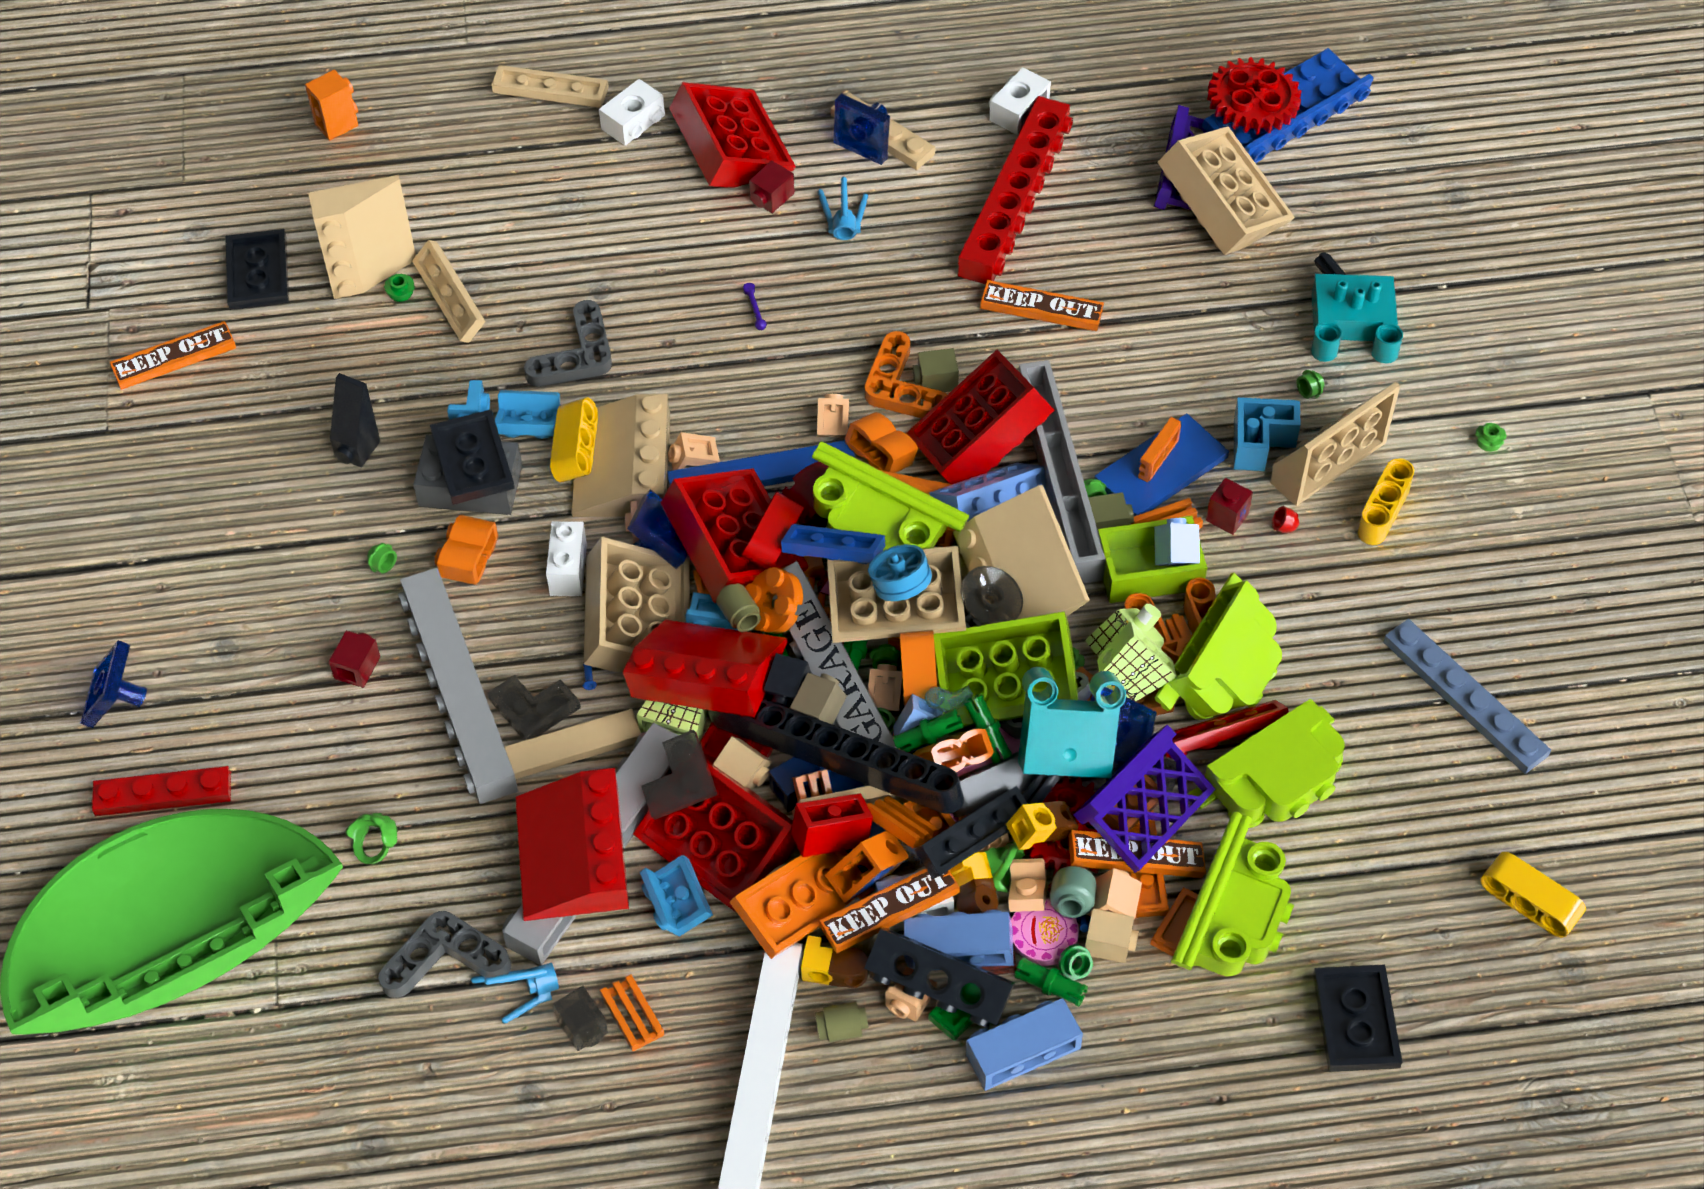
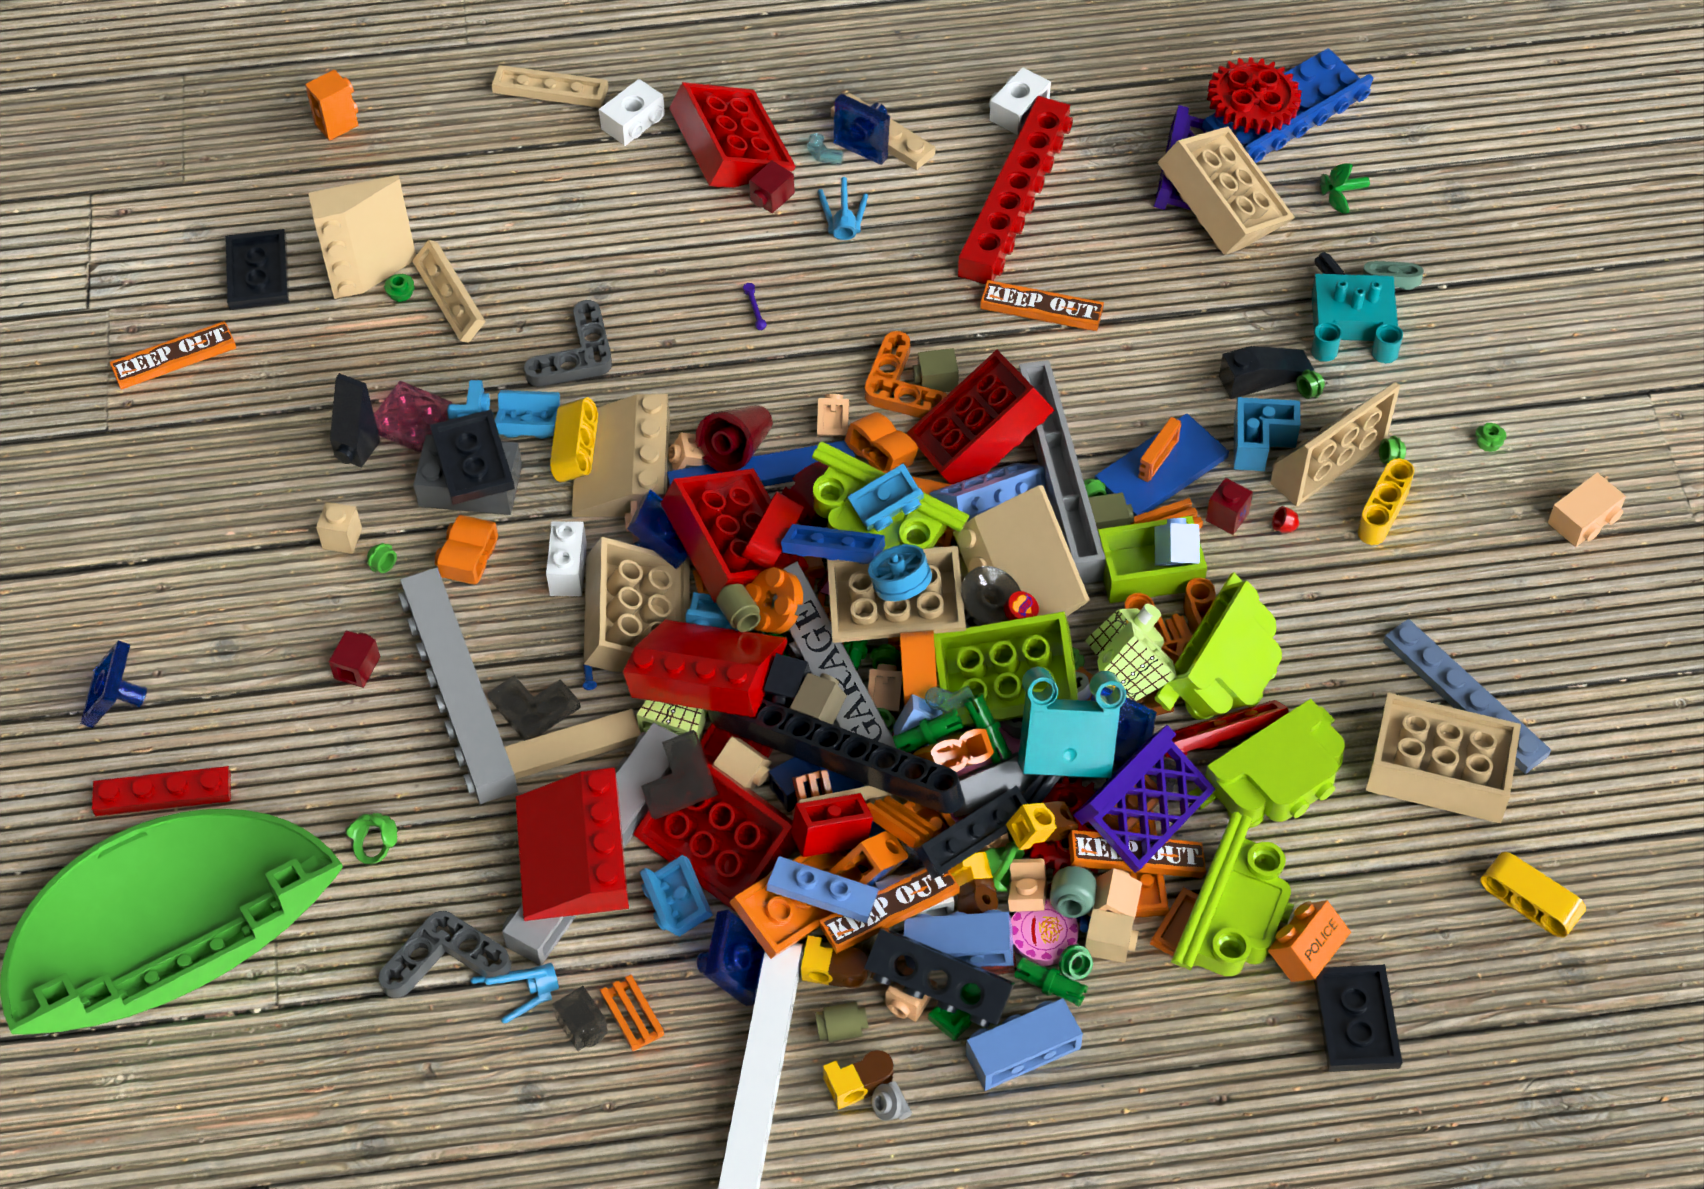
(339, 527): none -> tan brick
(408, 415): none -> clear pink plate
(732, 436): none -> dark red cone
(733, 958): none -> clear blue tile
(821, 152): none -> clear light blue arm
(822, 889): none -> medium blue plate
(858, 1079): none -> leg
(886, 498): none -> dark azure bracket
(890, 1103): none -> light grey plate
(1021, 606): none -> red tile
(1260, 369): none -> black slope
(1309, 940): none -> orange brick
(1338, 183): none -> green plant
(1391, 449): none -> bright green plate
(1405, 274): none -> sand green plate
(1444, 758): none -> tan slope
(1587, 510): none -> light nougat brick

